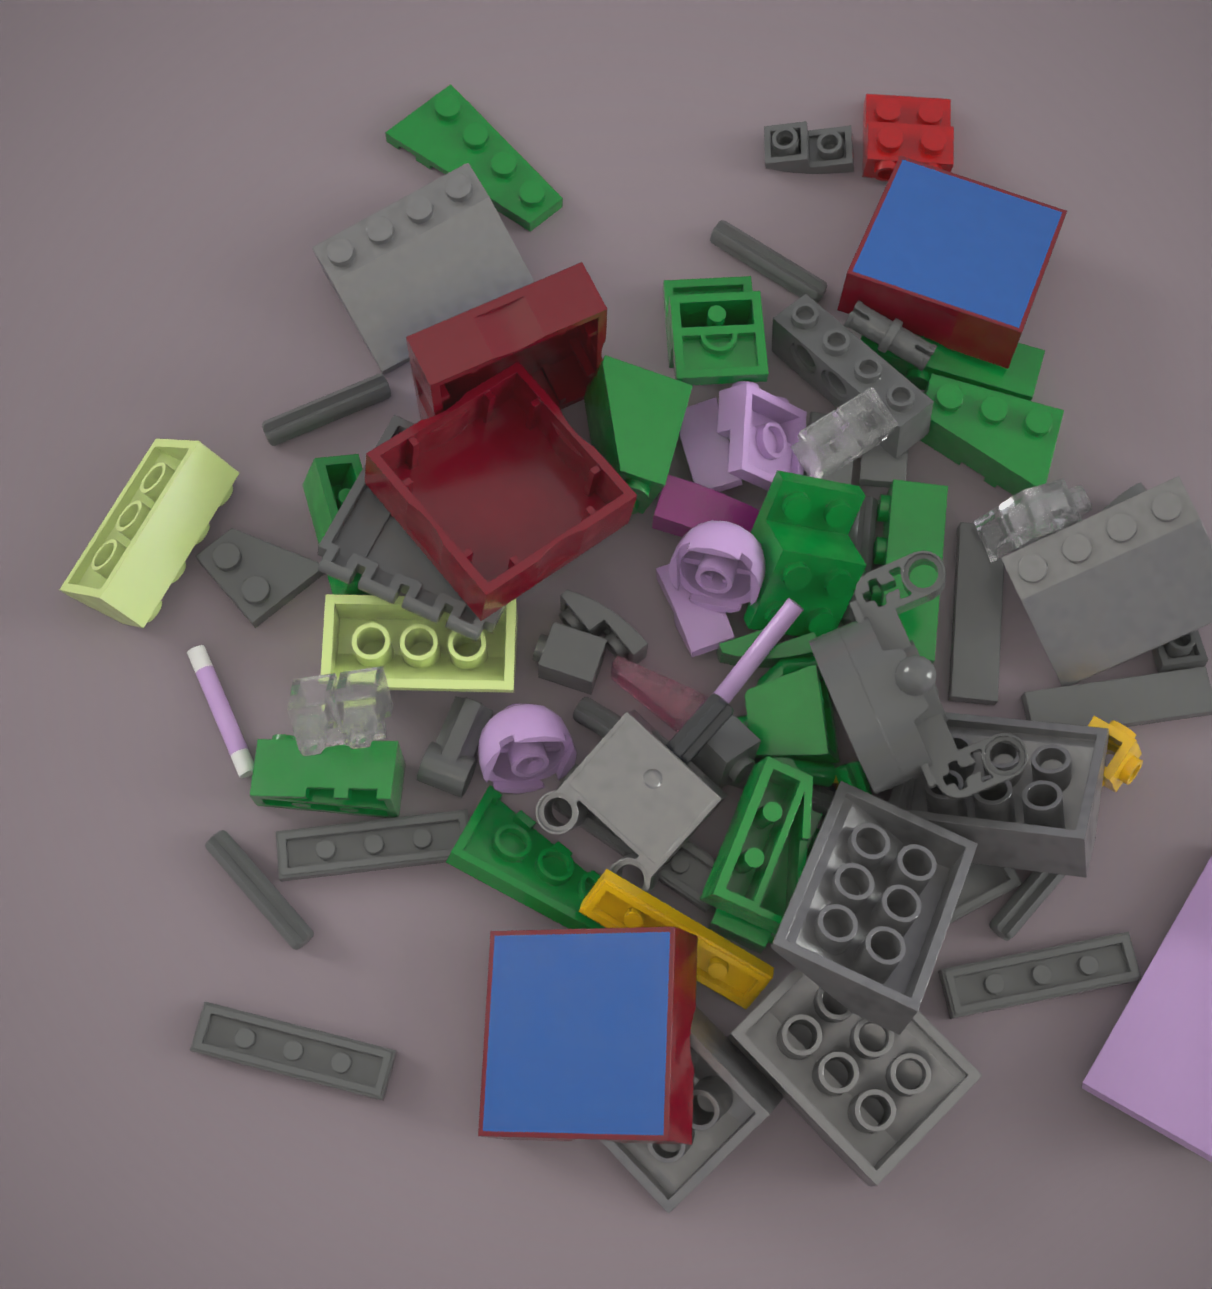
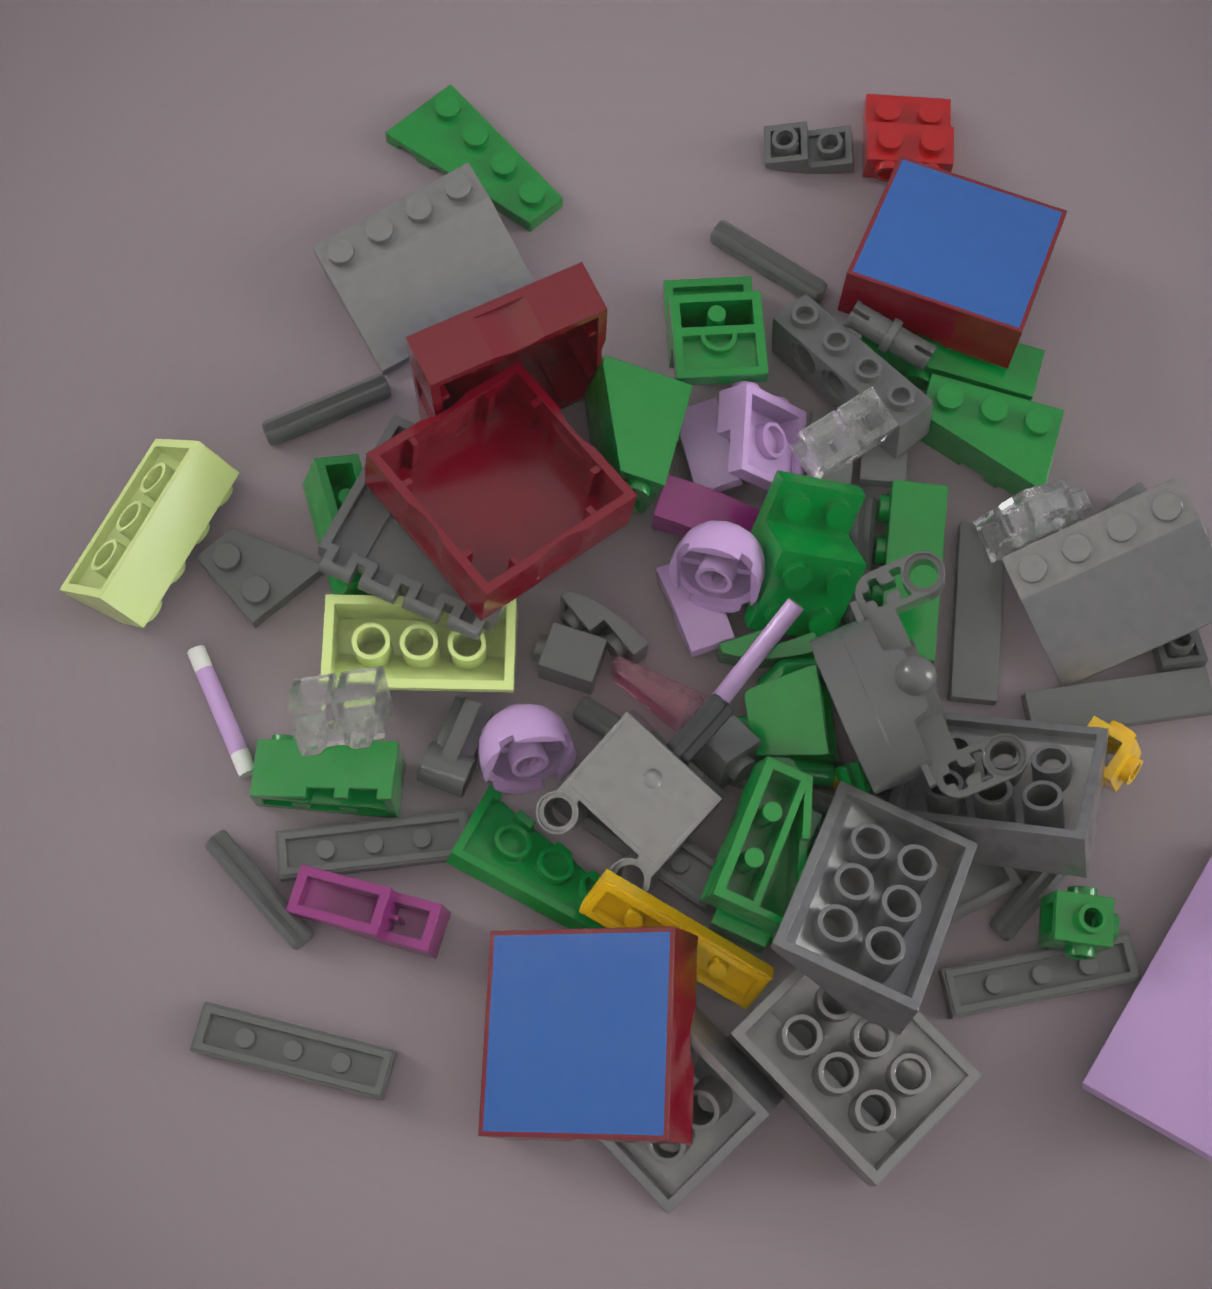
(369, 911): none -> magenta slope
(1077, 922): none -> green brick

